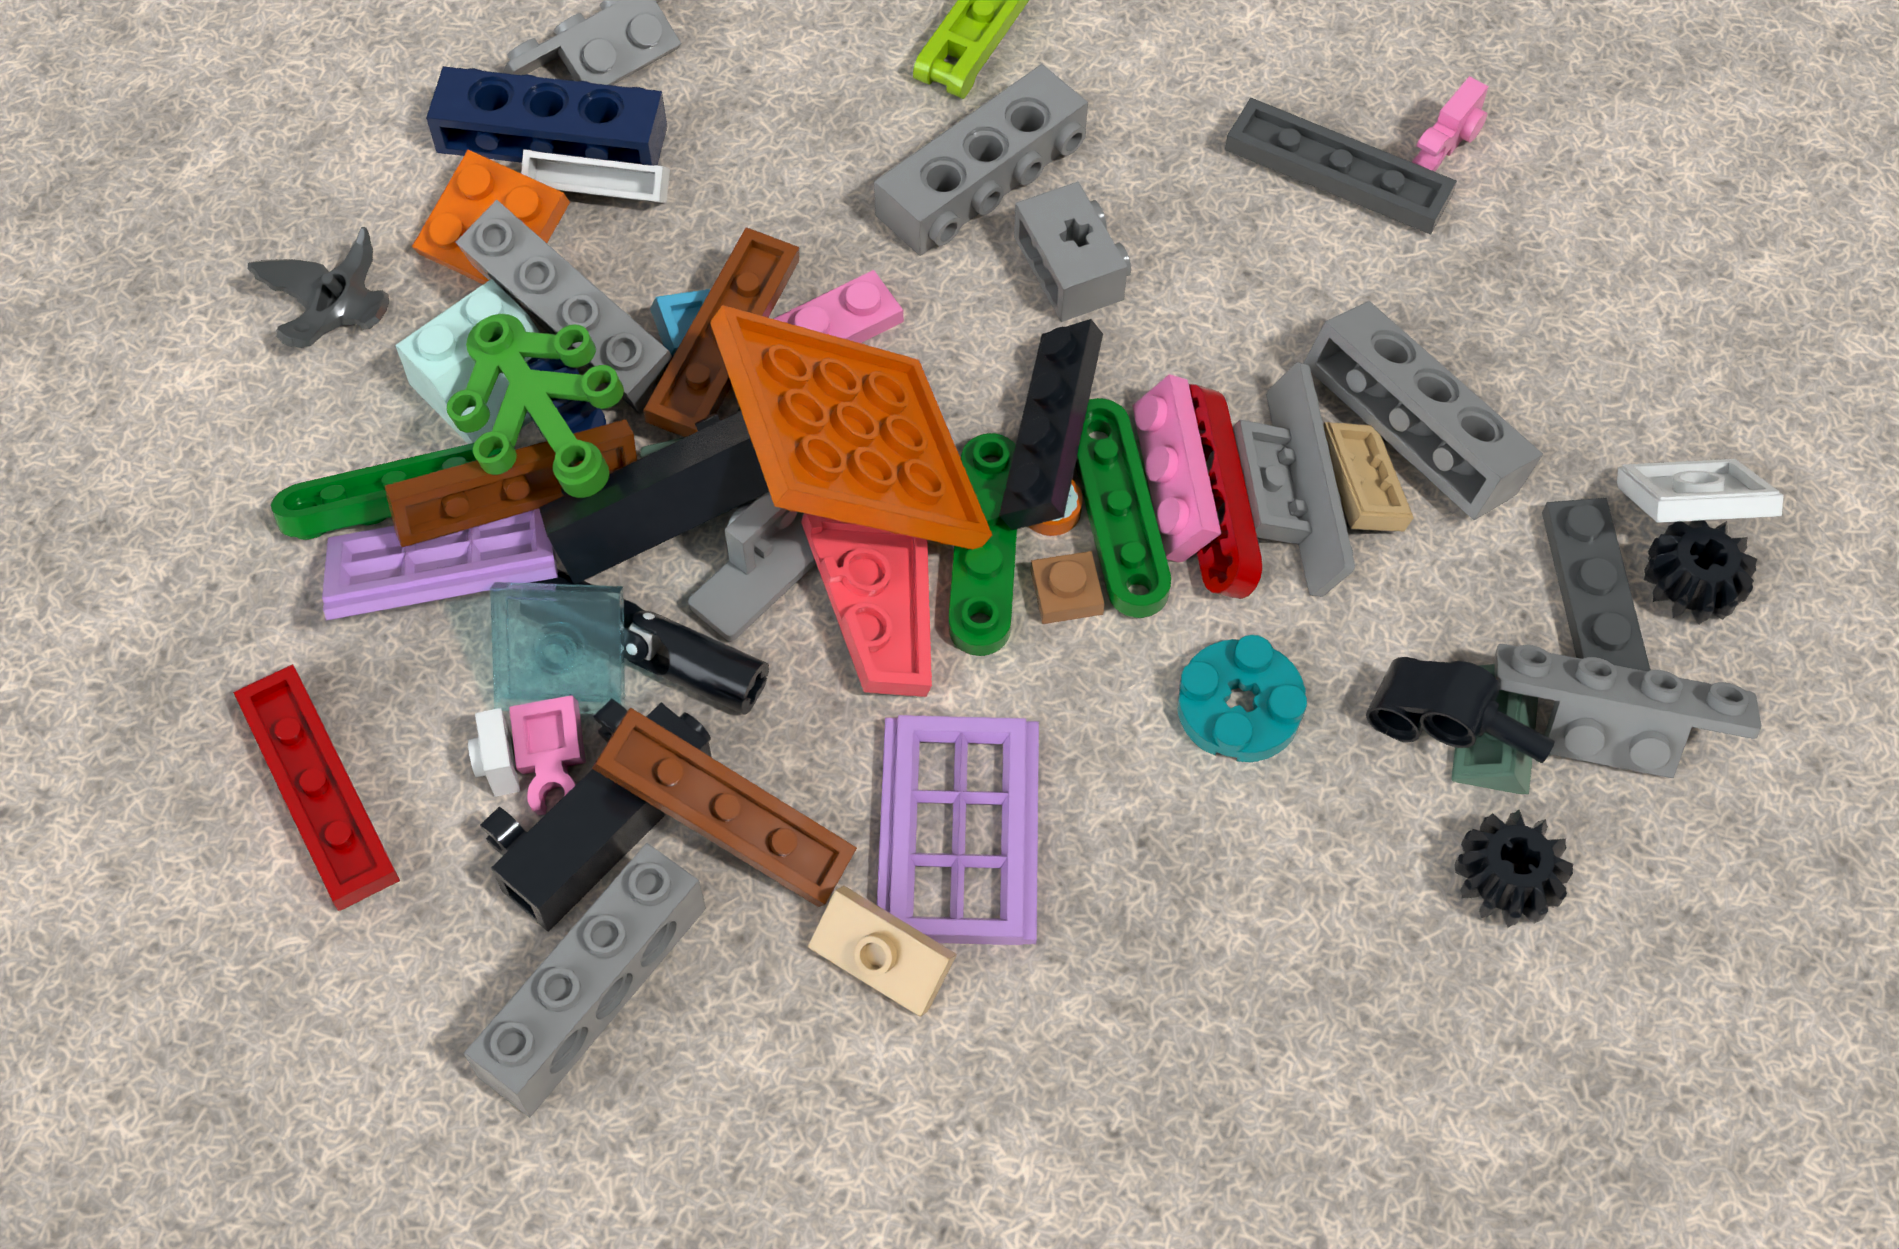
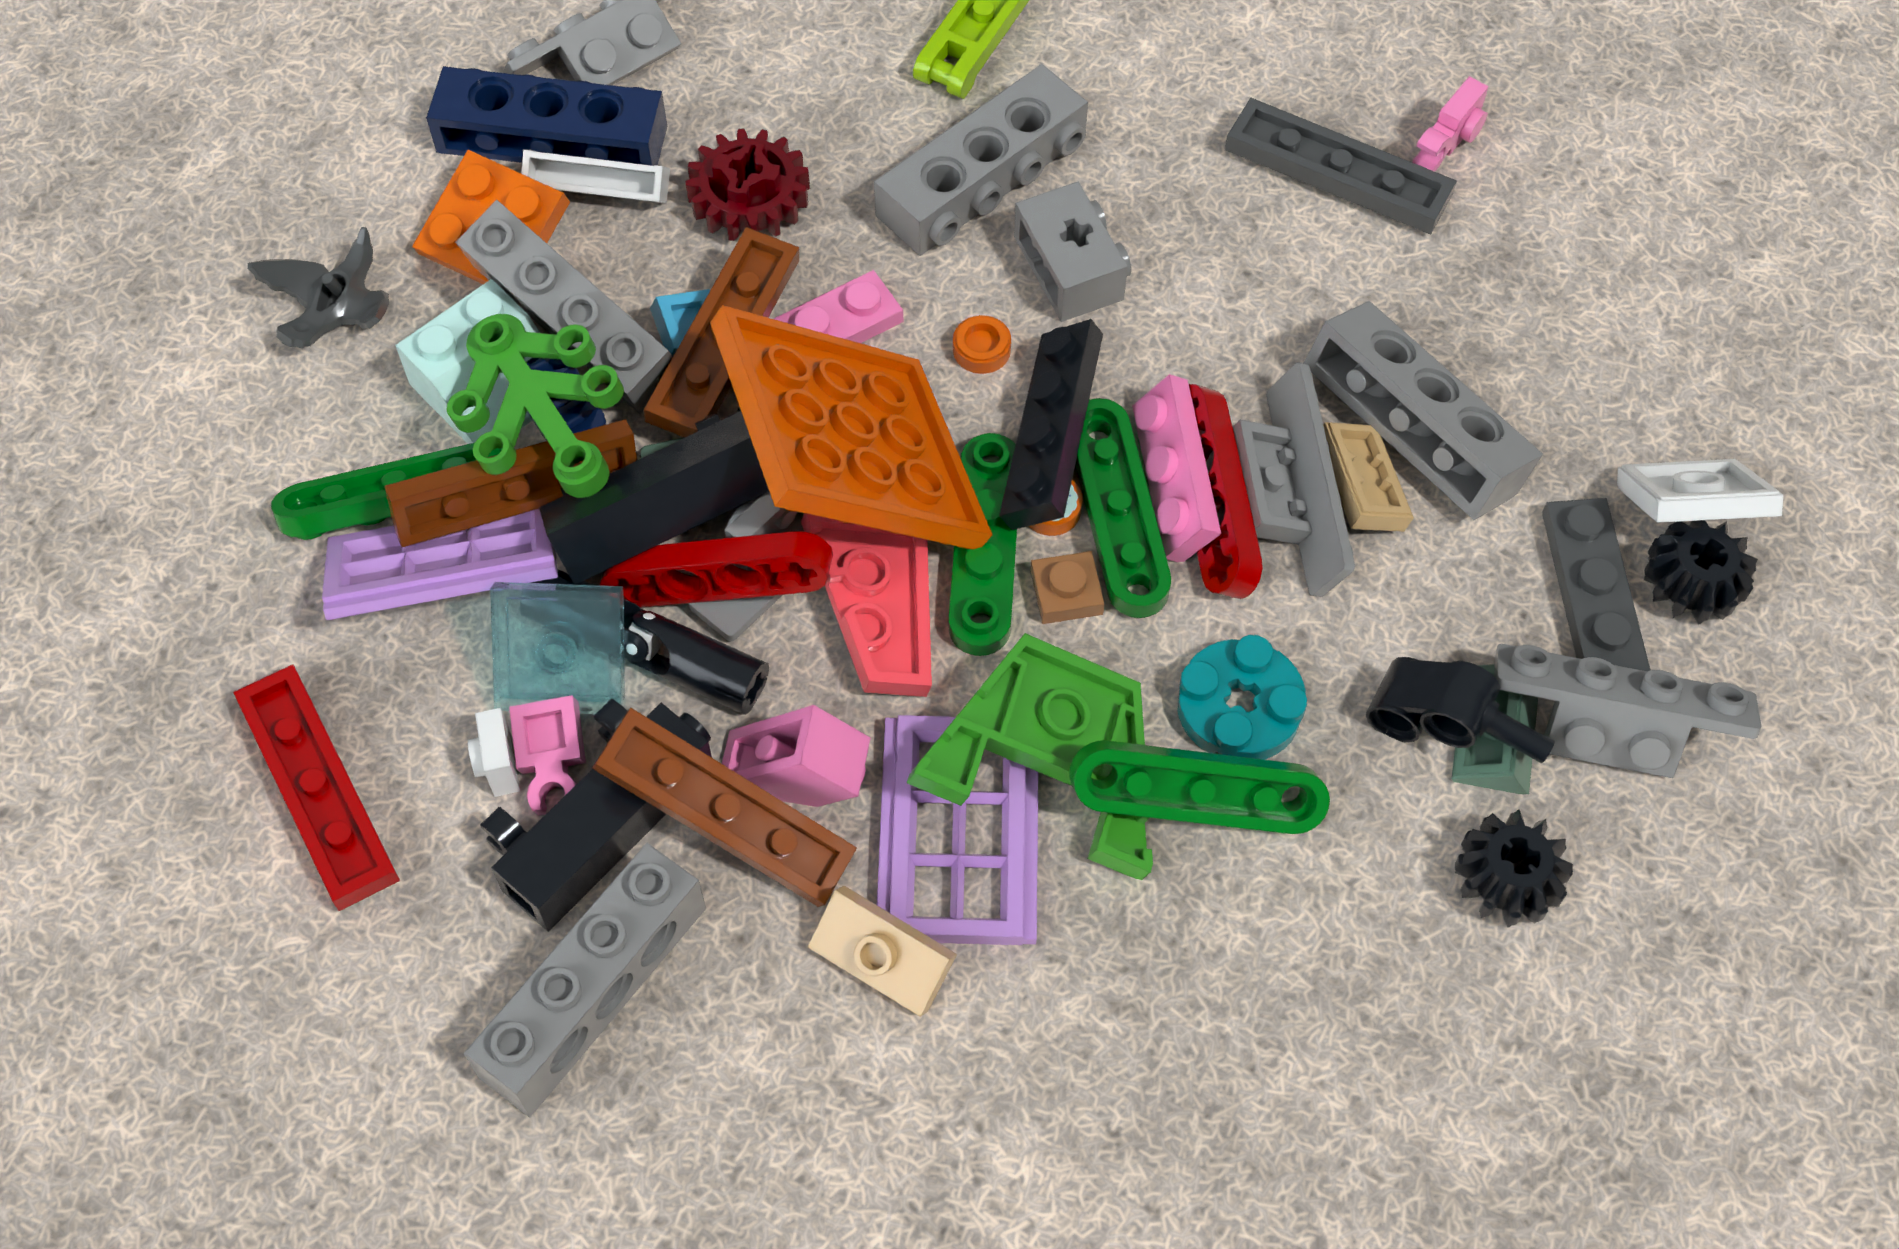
(747, 184): none -> dark red gear
(782, 563): none -> red beam
(800, 756): none -> bright pink slope
(981, 344): none -> orange tile
(1040, 713): none -> bright green wing
(1199, 787): none -> green plate

